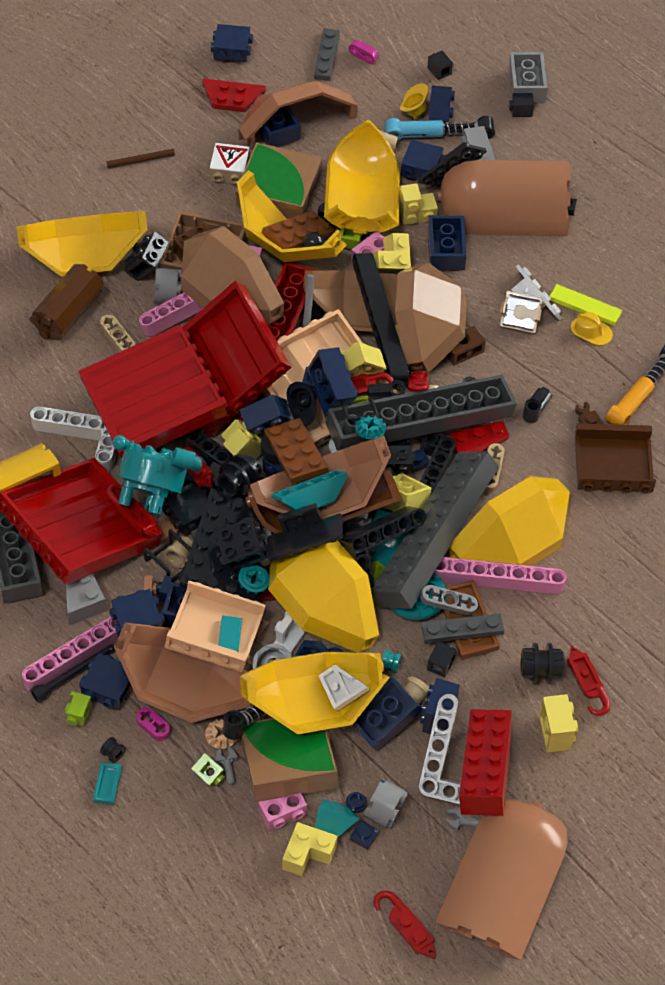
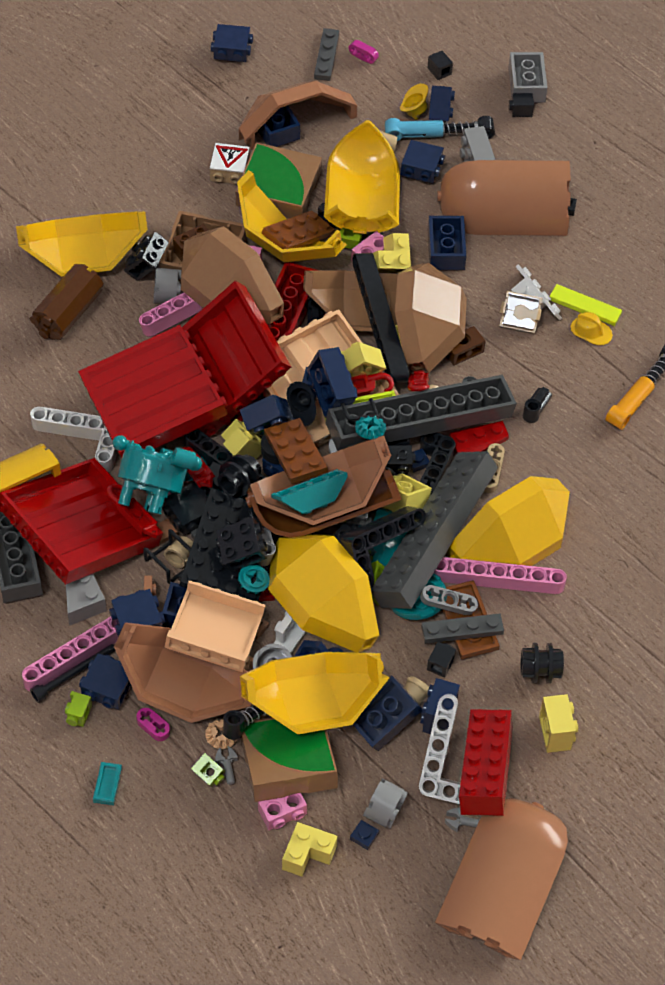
(113, 750): black wheel -> none
(116, 328): tan beam -> none
(139, 158): reddish brown bar -> none
(162, 588): dark blue plate -> none
(230, 632): teal tile -> none
(231, 95): red wing -> none
(302, 531): black bracket -> none
(308, 299): light grey bar -> none
(313, 239): black piece -> none
(334, 817): teal slope -> none
(341, 687): white wing -> none
(356, 802): dark blue plate -> none
(379, 391): black piece -> none
(391, 661): teal wheel -> none
(407, 925): red plate -> none
(414, 206): light yellow brick -> none
(462, 153): black bracket -> none
(586, 416): reddish brown plate -> none
(588, 679): red plate -> none
(614, 457): reddish brown panel -> none

